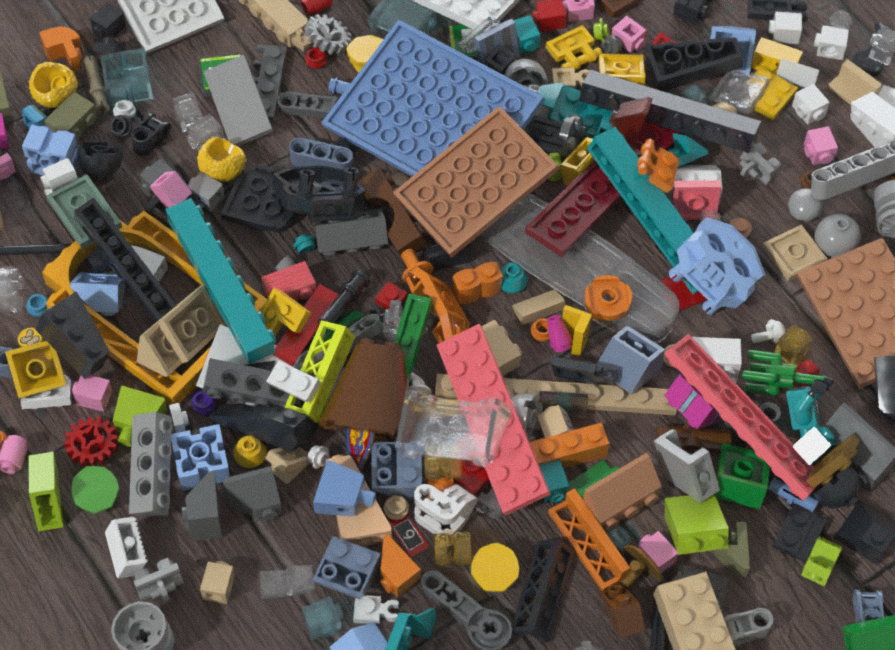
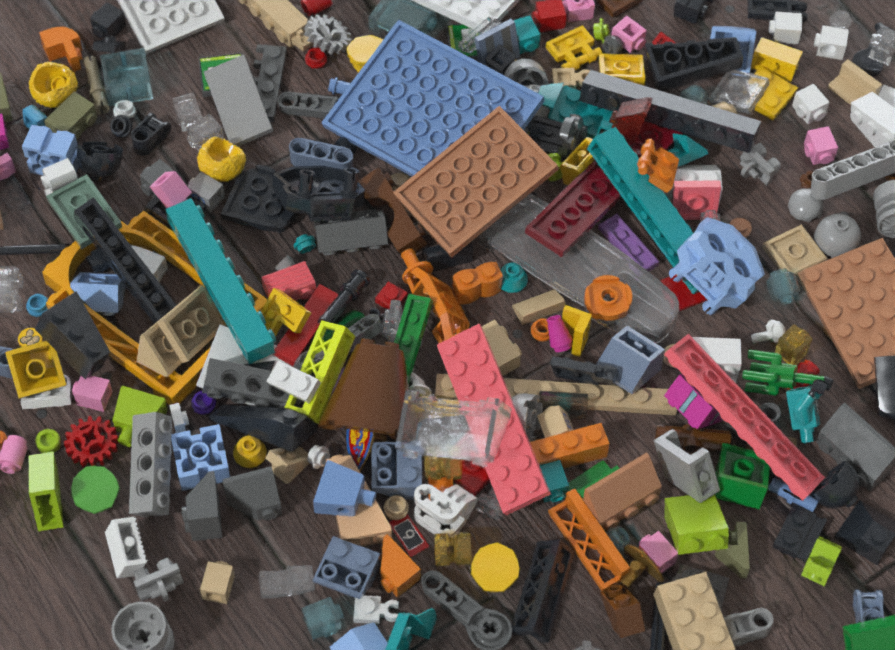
(48, 441): none -> lime tile
(626, 241): none -> medium lavender tile
(782, 286): none -> clear light blue head
(797, 73): white sticker -> none
(815, 444): brick -> none
(836, 459): pearl gold plate -> none

